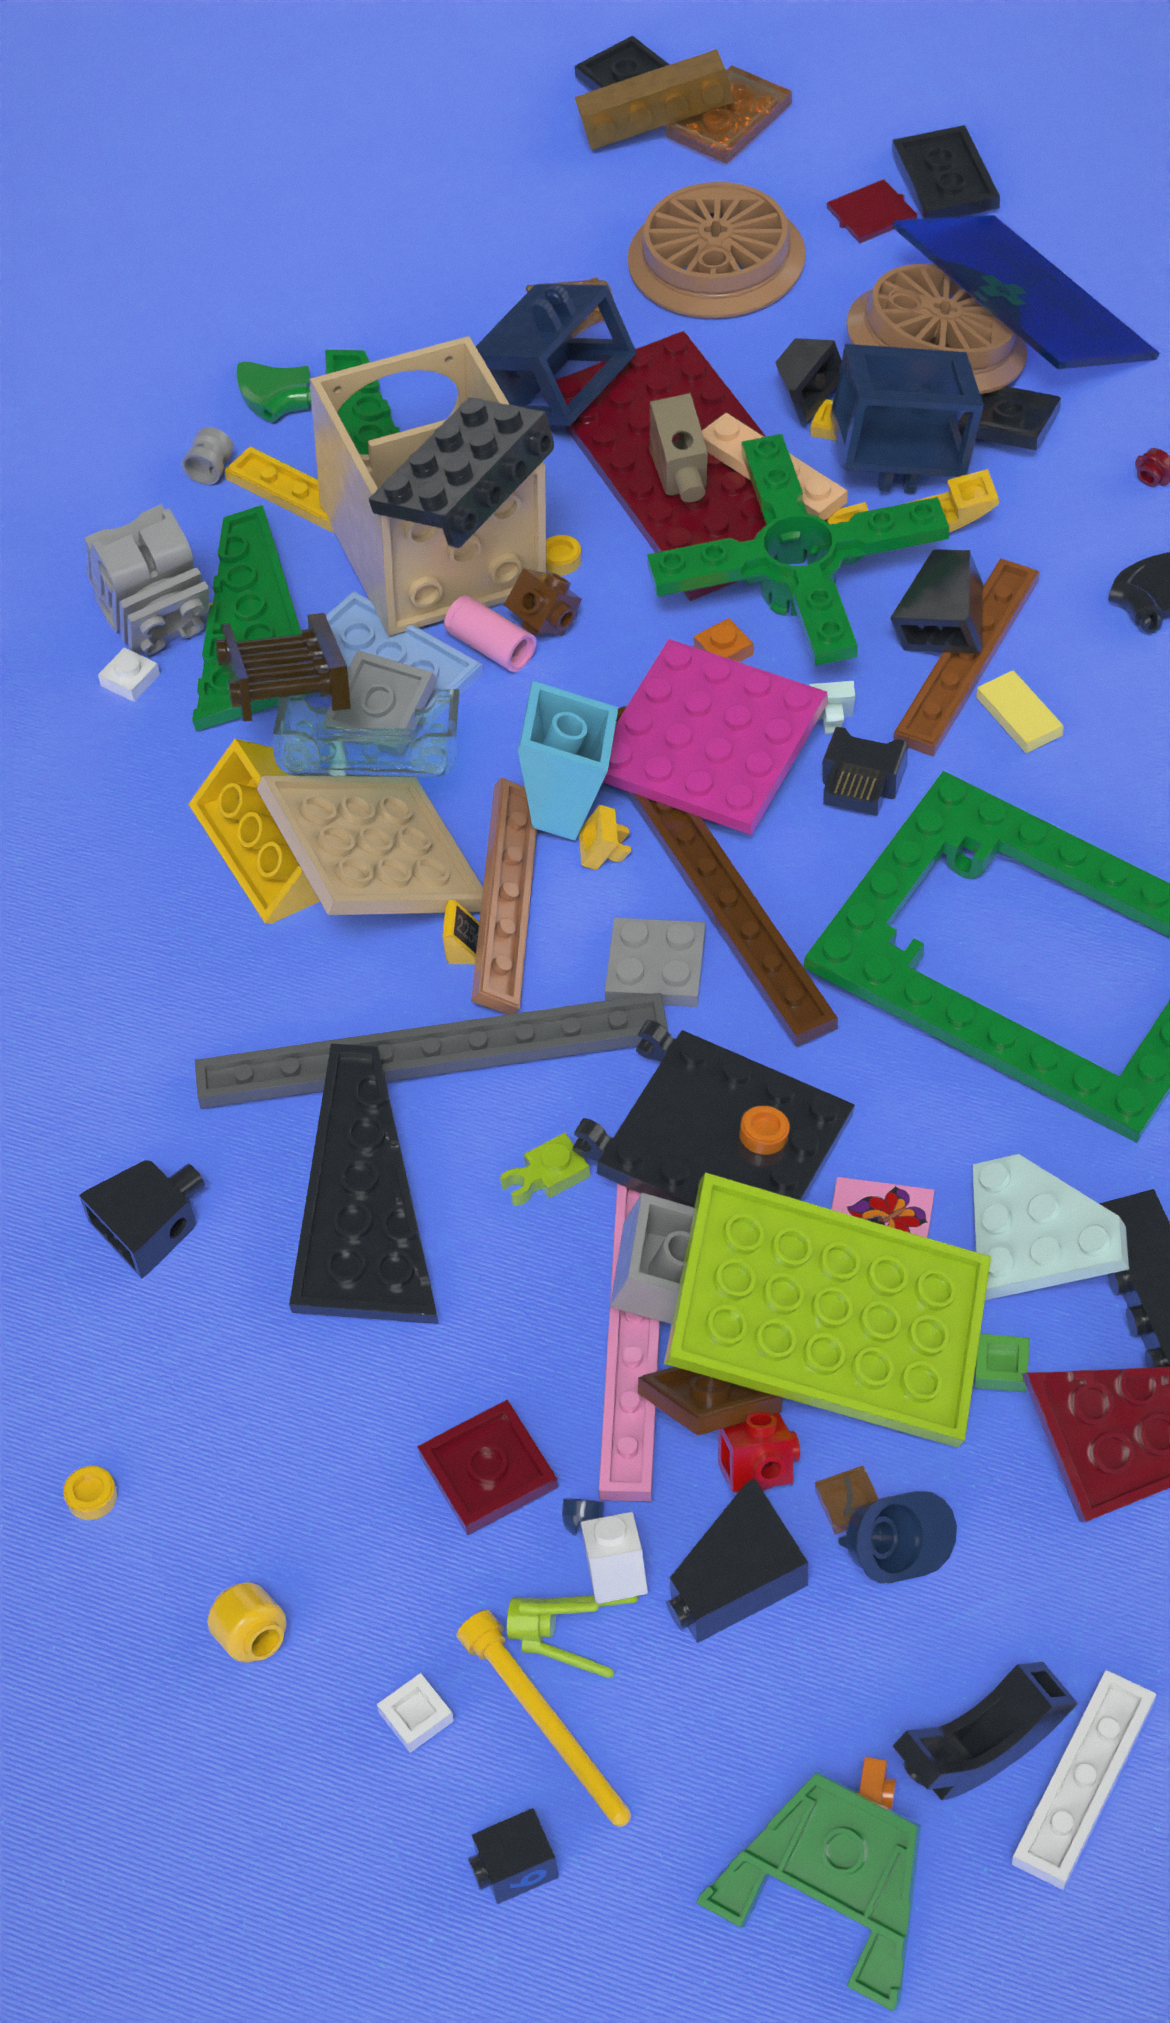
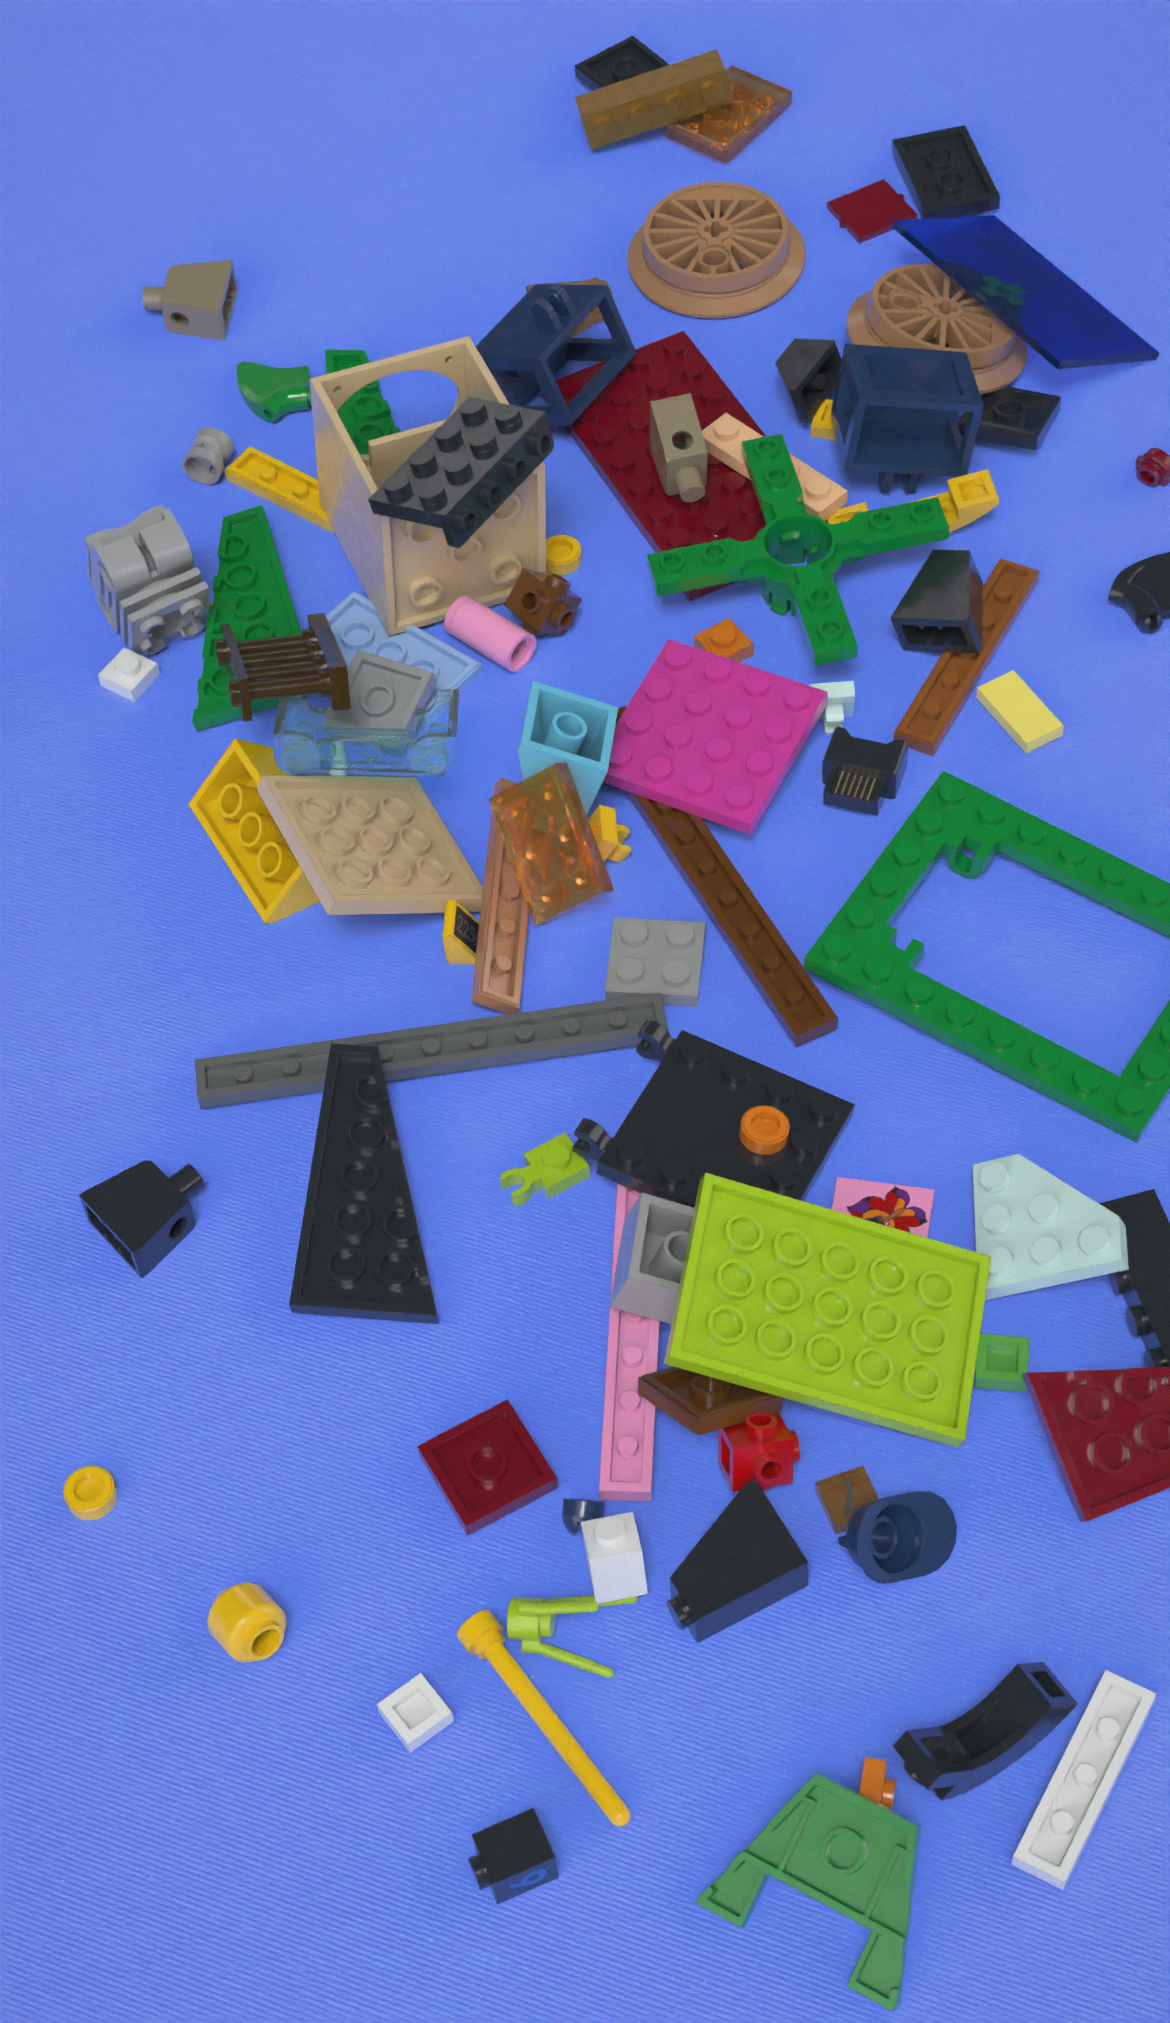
(196, 299): none -> dark tan torso
(551, 844): none -> clear orange plate

